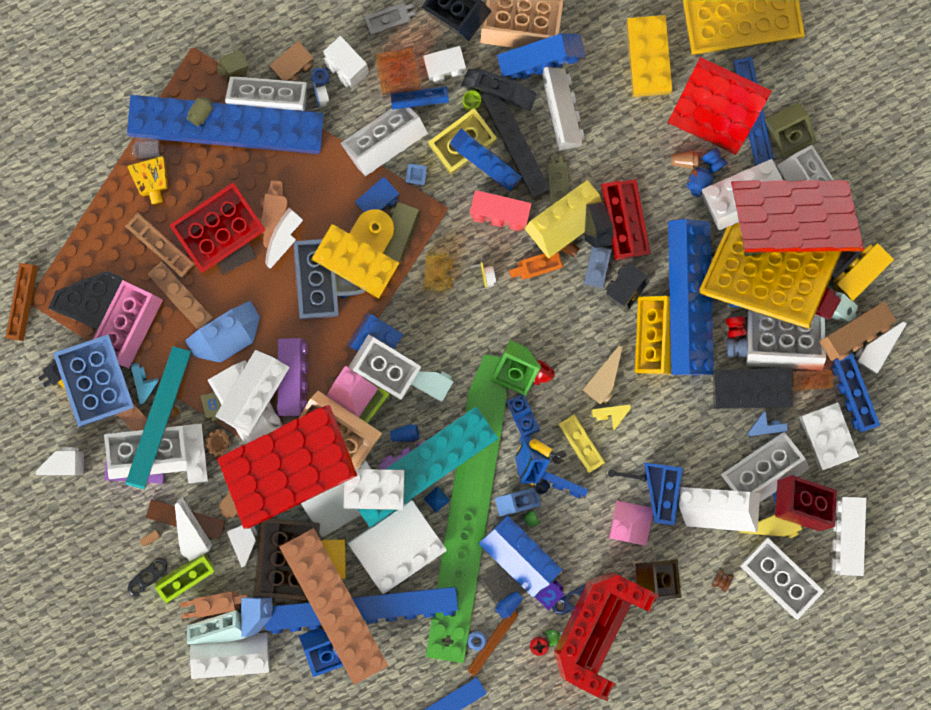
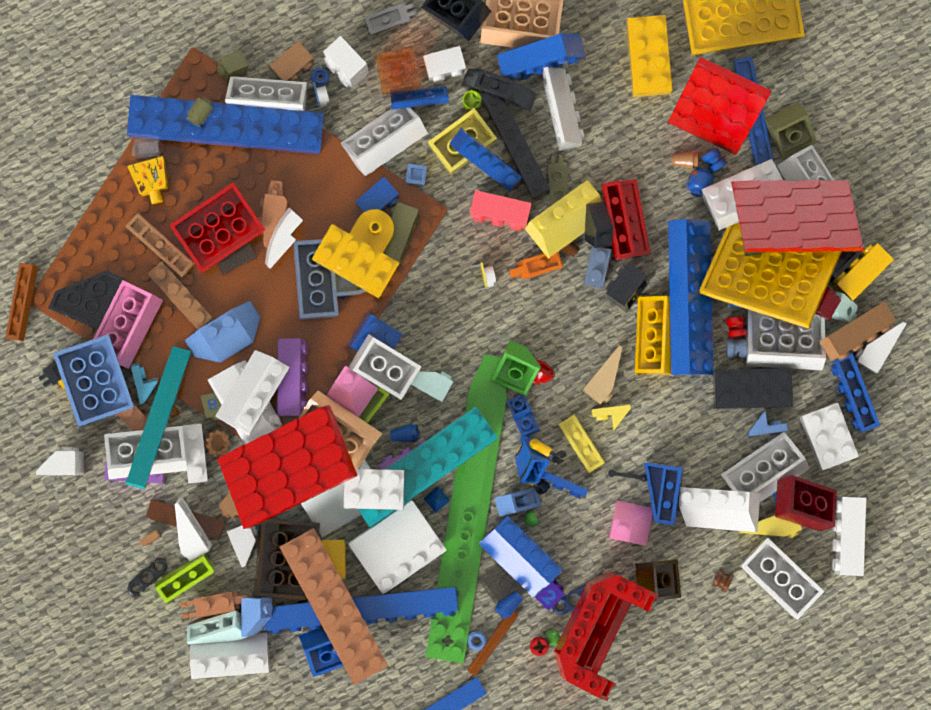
(437, 272): clear yellow brick -> none
(812, 380): clear orange brick -> none

